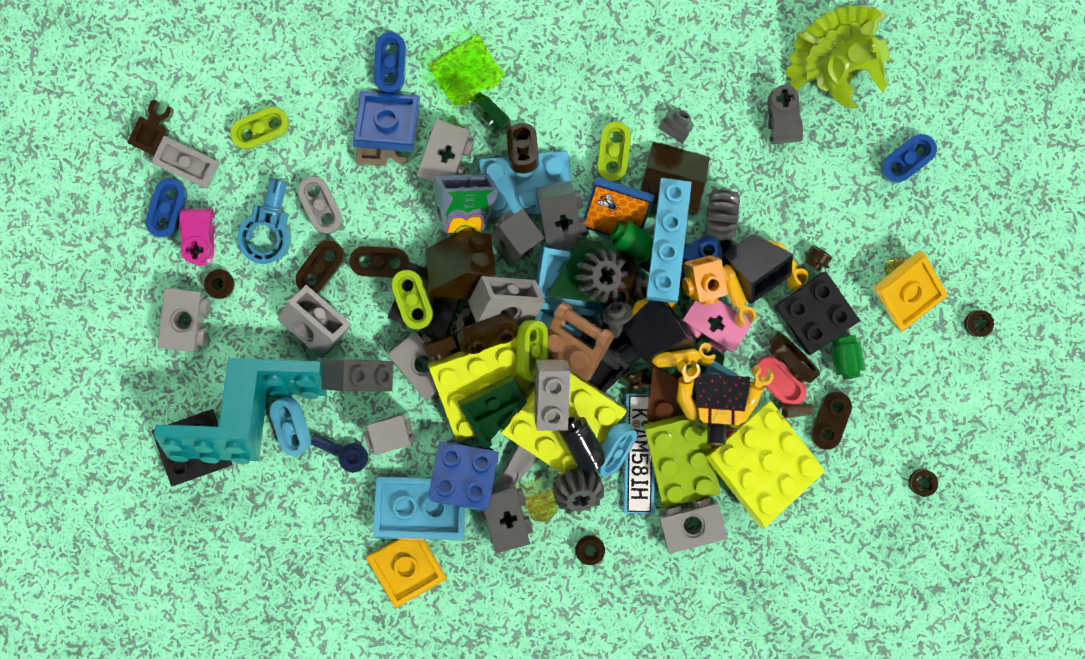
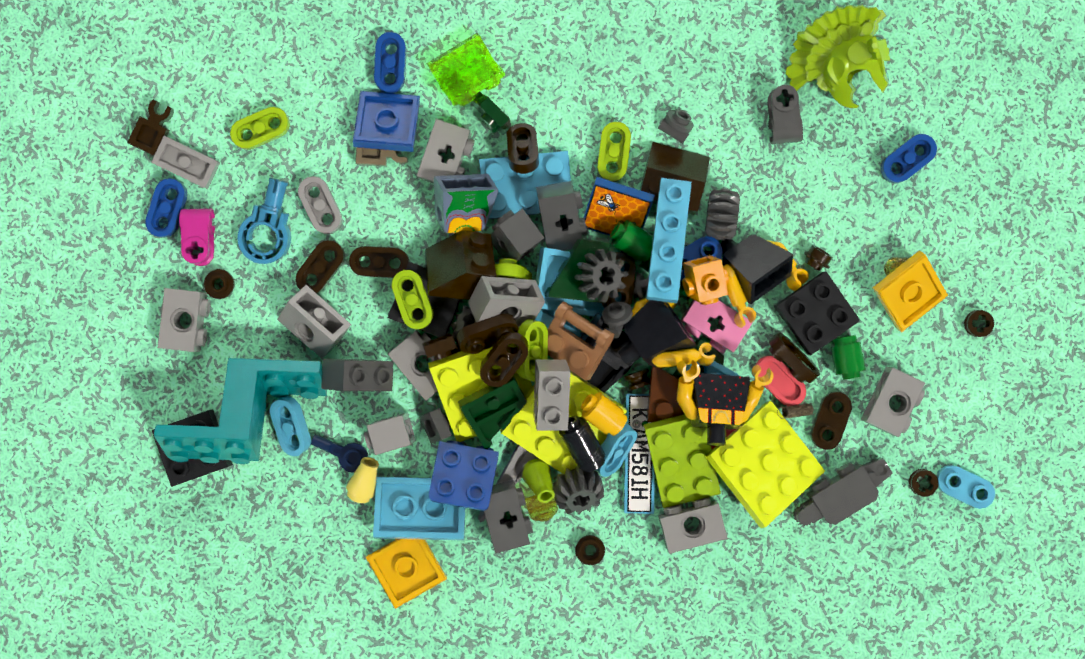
(363, 482): none -> light yellow cone
(436, 425): none -> dark grey plate
(505, 357): none -> dark brown plate
(509, 269): none -> lime plate
(538, 478): none -> lime cone
(603, 414): none -> yellow brick
(843, 494): none -> dark grey hinge
(878, 411): none -> light grey brick
(966, 486): none -> medium azure plate

